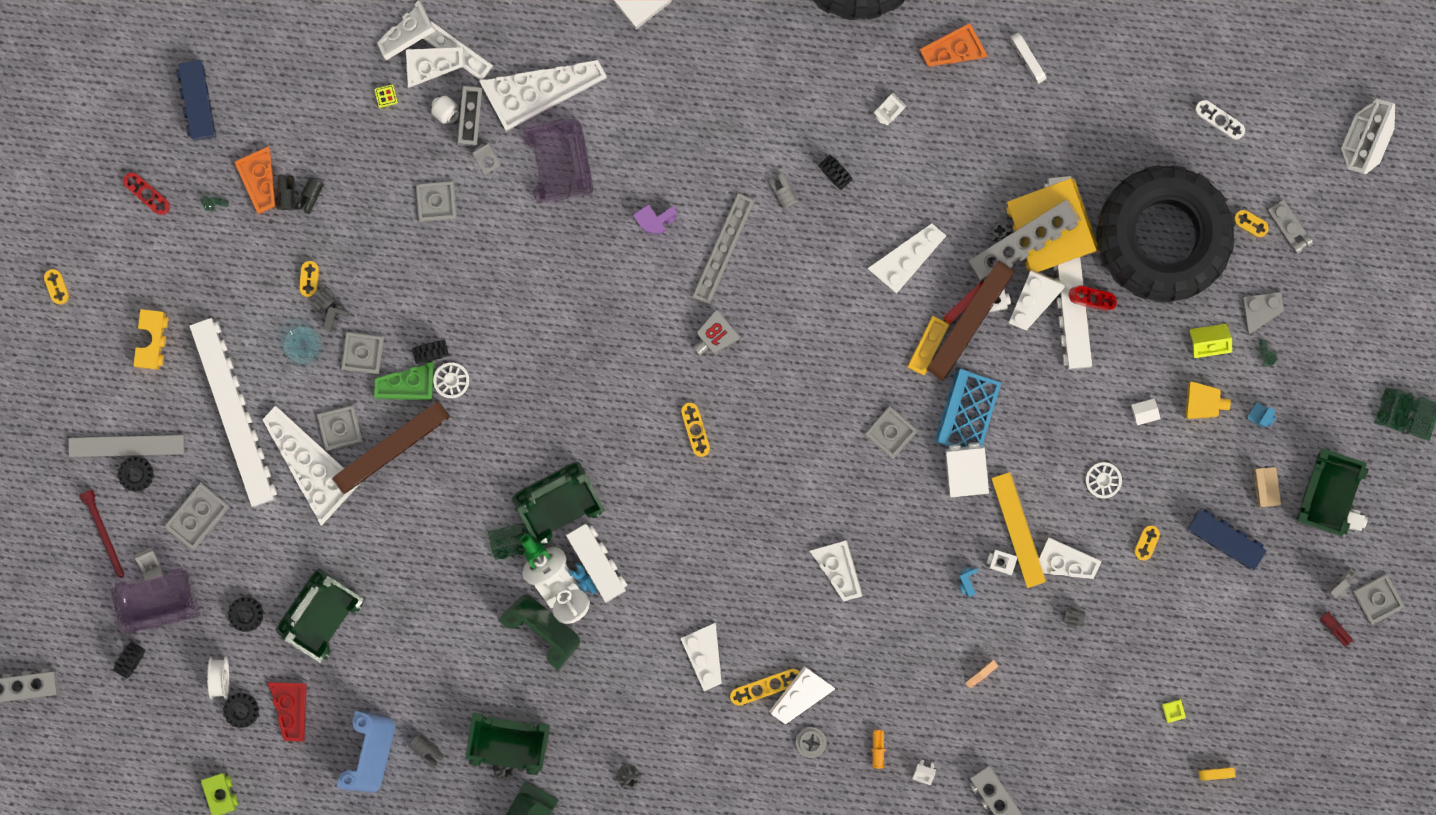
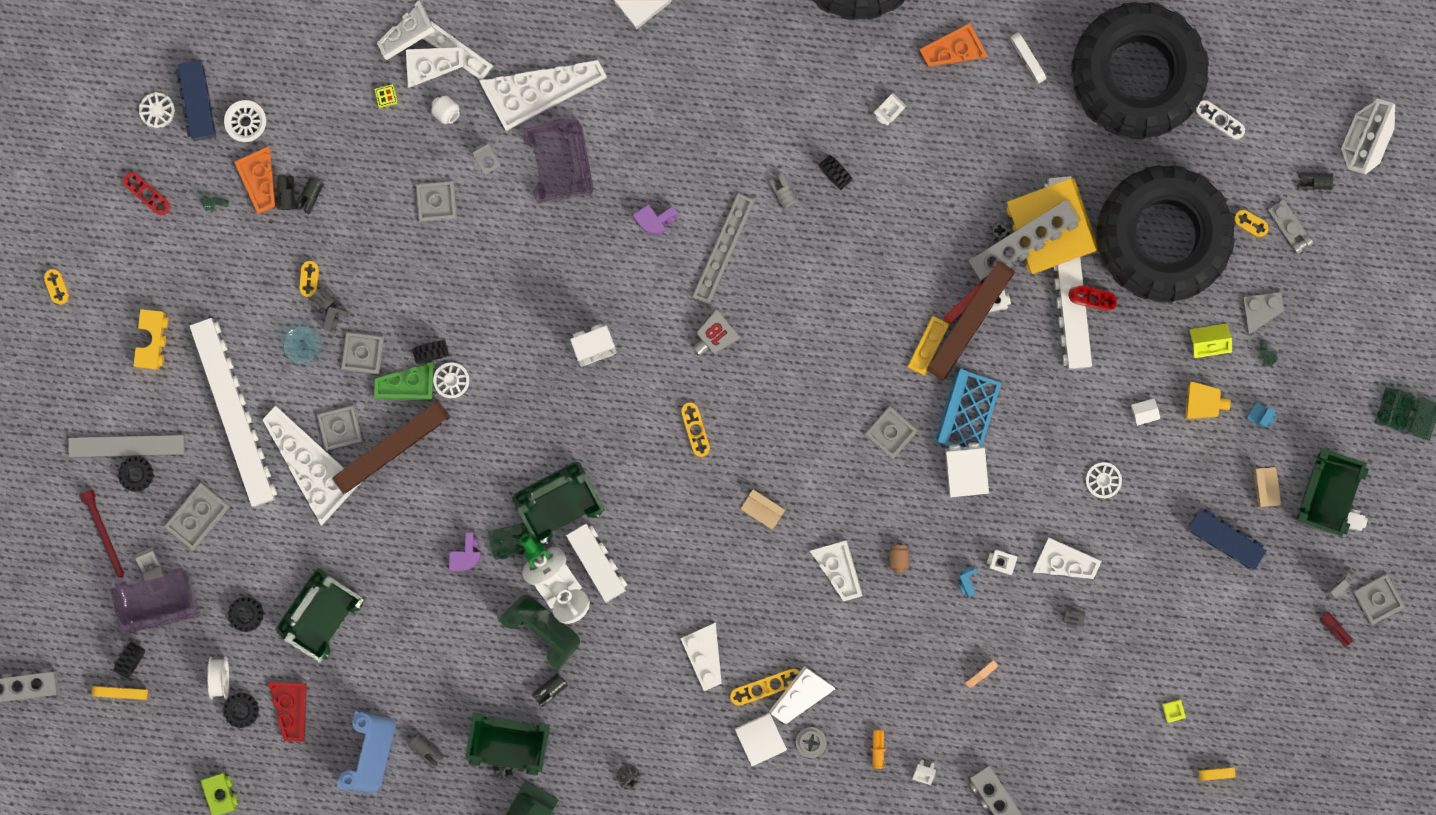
(119, 692): none -> yellow beam
(156, 110): none -> white wheel
(237, 107): none -> white wheel
(465, 560): none -> medium lavender brick
(469, 116): light grey brick -> none
(552, 686): none -> pearl dark grey hinge
(583, 580): dark azure plate -> none
(593, 345): none -> white brick
(760, 739): none -> white slope
(762, 509): none -> tan panel
(898, 558): none -> medium nougat brick
(904, 261): white wing -> none
(1019, 530): yellow tile -> none
(1034, 299): white wing -> none
(1151, 544): yellow beam -> none
(1164, 31): none -> black tyre
(1319, 181): none -> pearl dark grey hinge

